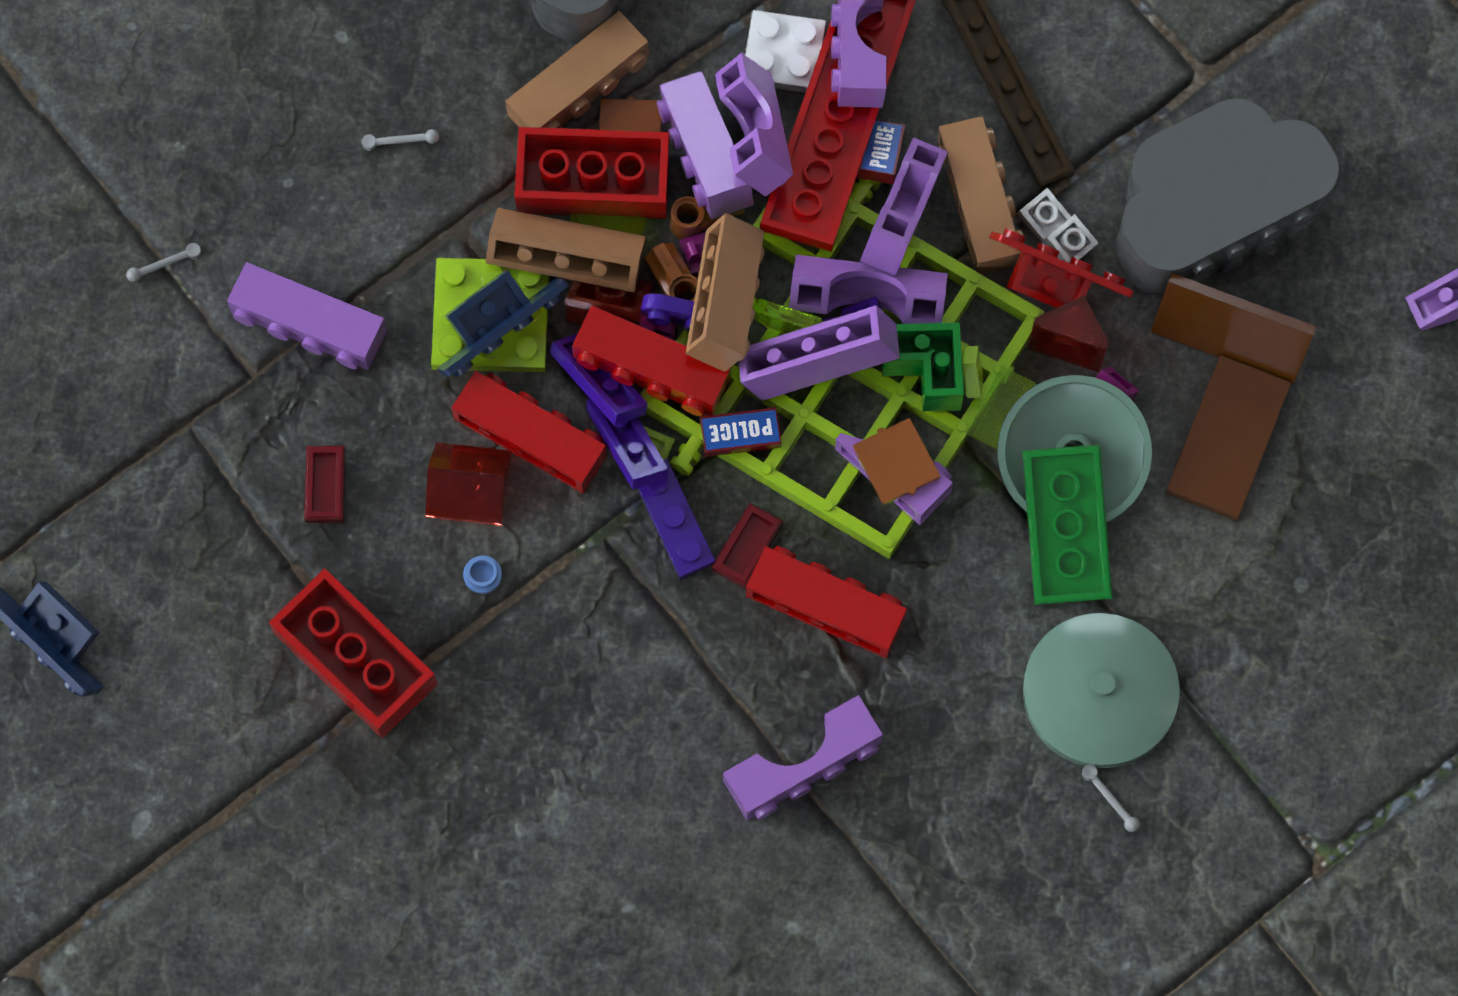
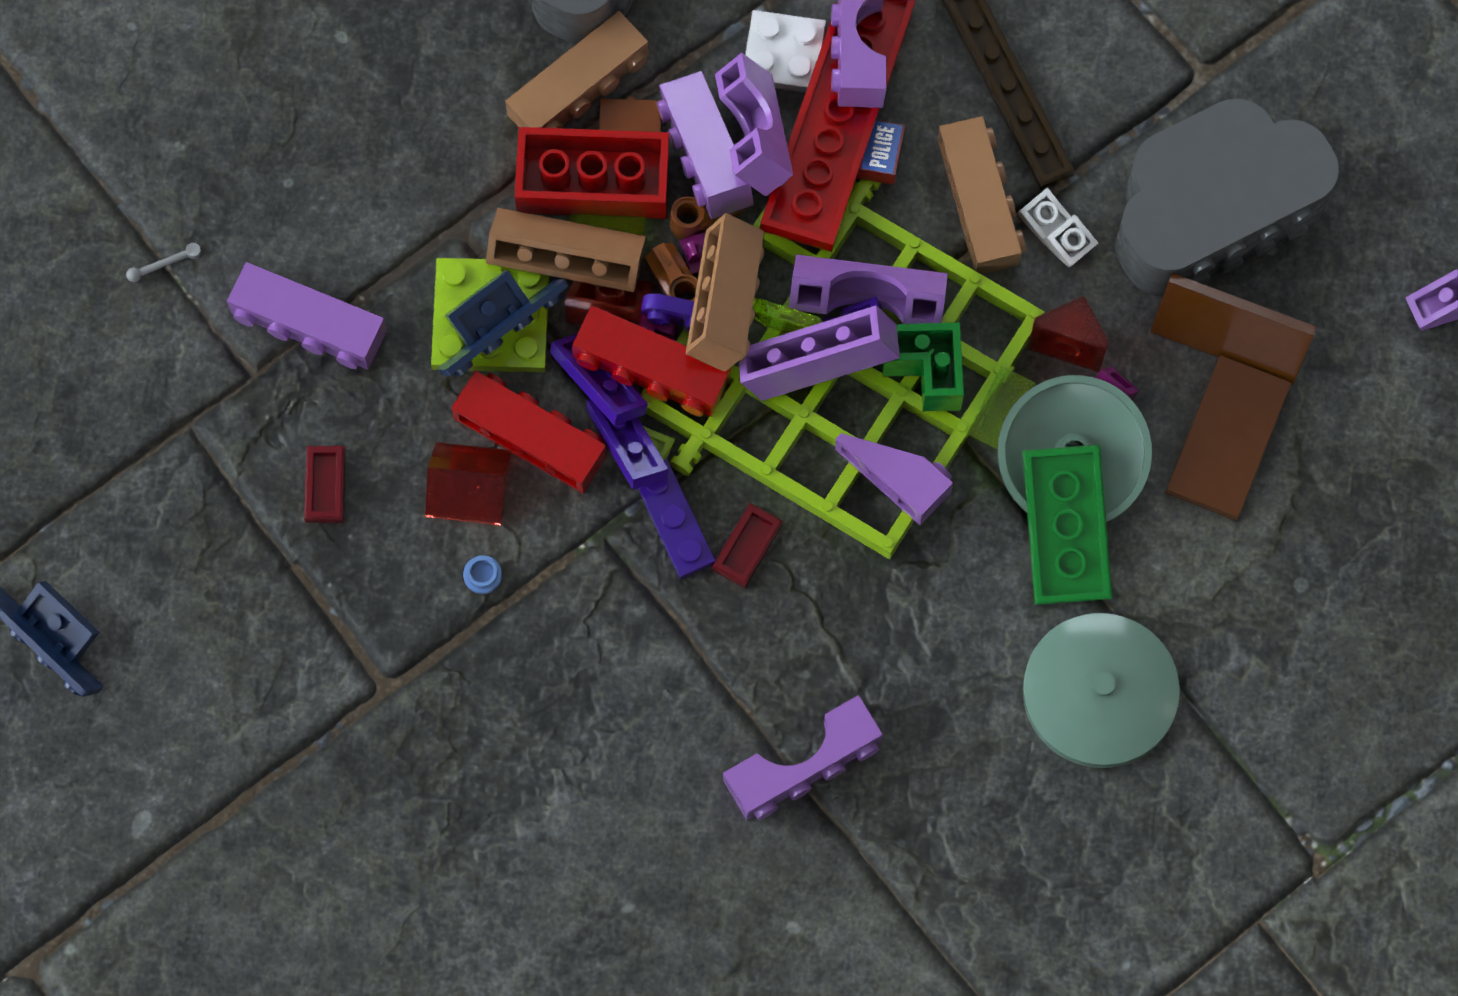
(353, 653): red brick -> none
(369, 142): light grey hinge -> none
(740, 432): tile -> none
(826, 601): red brick -> none
(896, 461): dark orange piece -> none
(904, 207): medium lavender arch -> none
(972, 372): lime tile -> none
(1050, 279): red bracket -> none
(1090, 773): light grey hinge -> none

